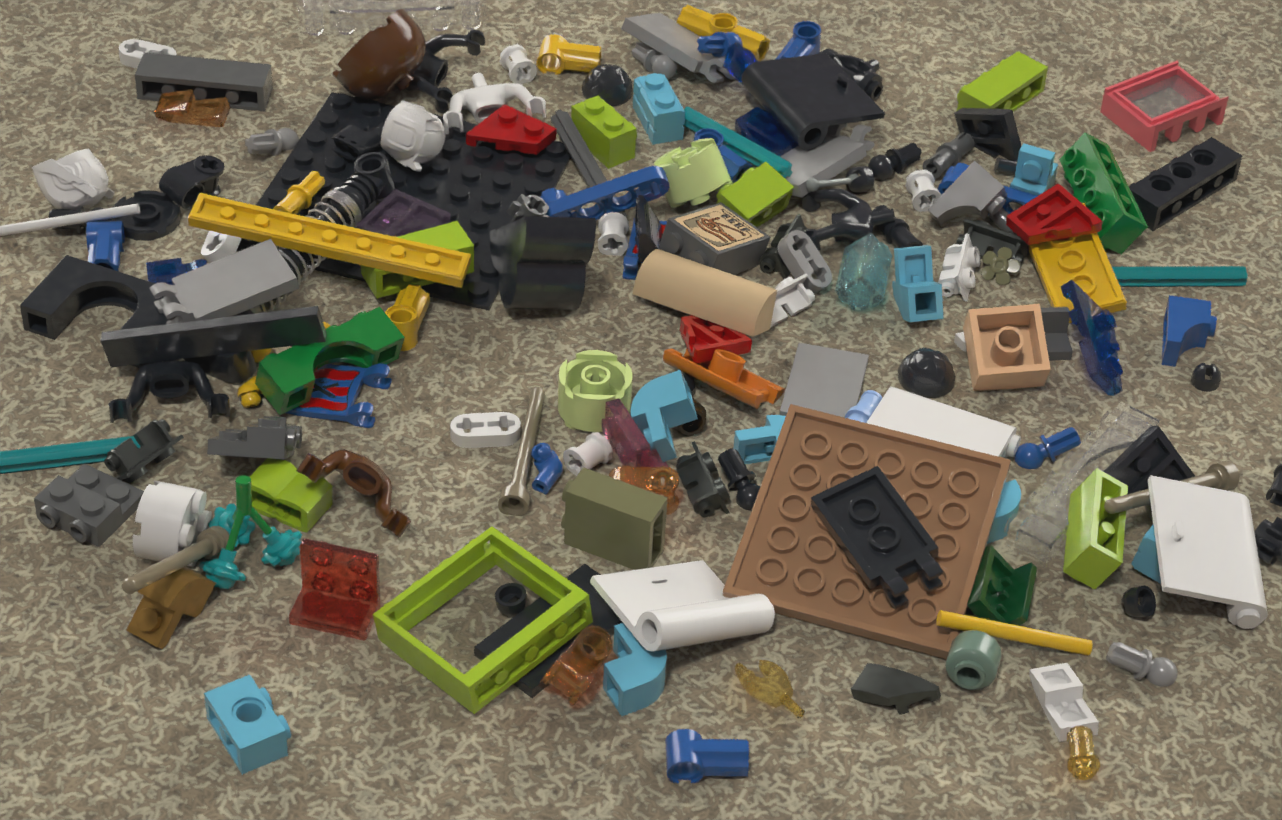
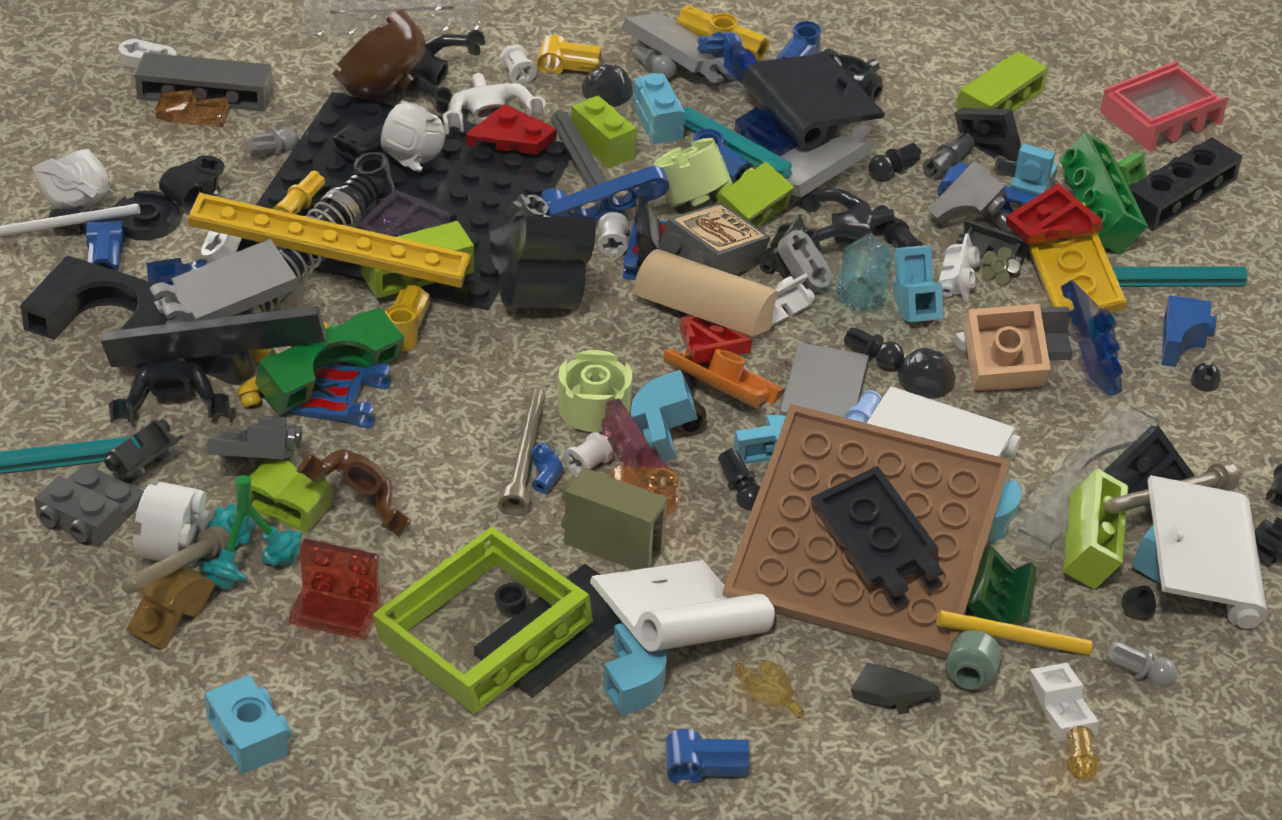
(485, 430): white beam -> none
(575, 667): clear orange piece -> none
(710, 493): pearl dark grey hinge -> none
(856, 183): hinge -> none
(888, 354): none -> black axle
(925, 188): white bush -> none
(1032, 455): blue axle -> none
(1133, 167): none -> bright green tile

